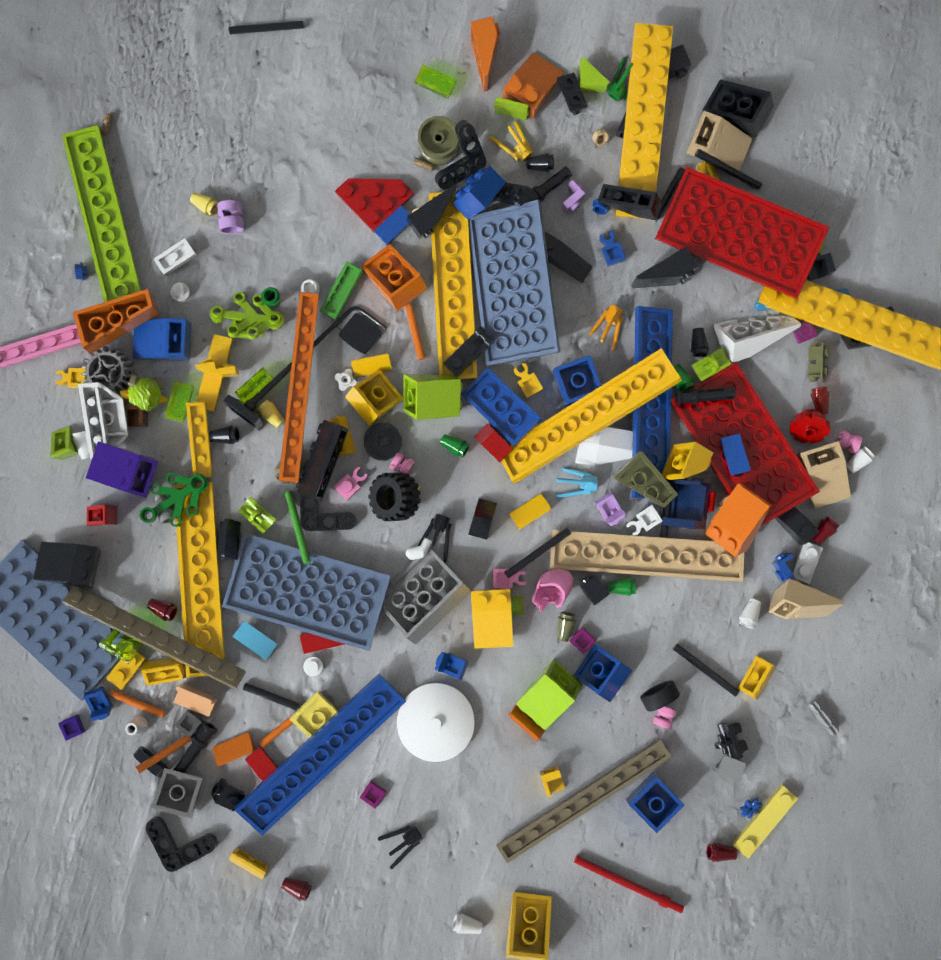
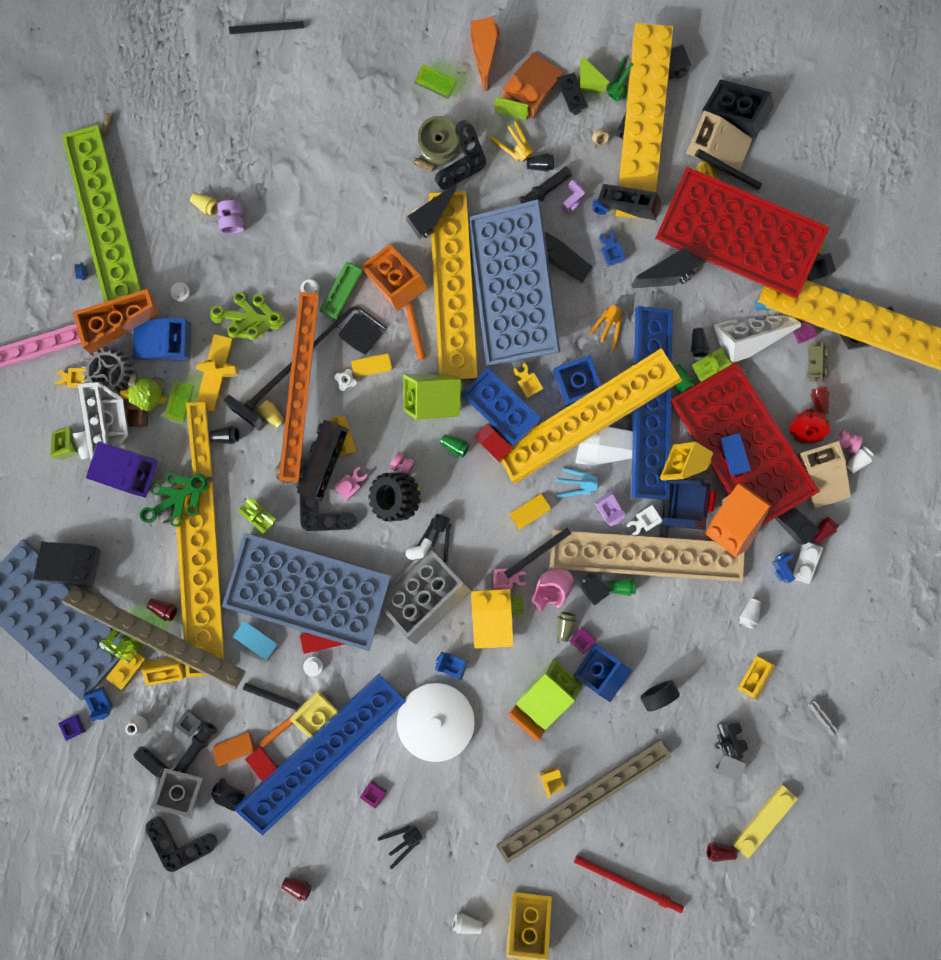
(101, 515): red slope -> none
(137, 703): orange bar -> none
(162, 754): orange bar -> none
(175, 257): white plate -> none
(195, 699): light nougat panel -> none
(228, 540): black panel -> none
(249, 863): yellow slope -> none
(253, 385): clear neon green plate -> none
(268, 294): green cone -> none
(297, 527): bright green bar -> none
(374, 198): red plate -> none
(374, 397): yellow slope -> none
(380, 431): black plate -> none
(393, 225): blue tile -> none
(468, 352): black plate -> none
(478, 192): blue brick -> none
(482, 519): black slope -> none
(513, 194): black plate -> none
(646, 480): olive wing -> none
(654, 802): blue brick -> none
(665, 712): bright pink wheel -> none
(670, 191): black bar -> none
(695, 396): black pin -> none
(706, 670): black bar -> none
(750, 808): blue plant -> none
(800, 601): tan slope -> none

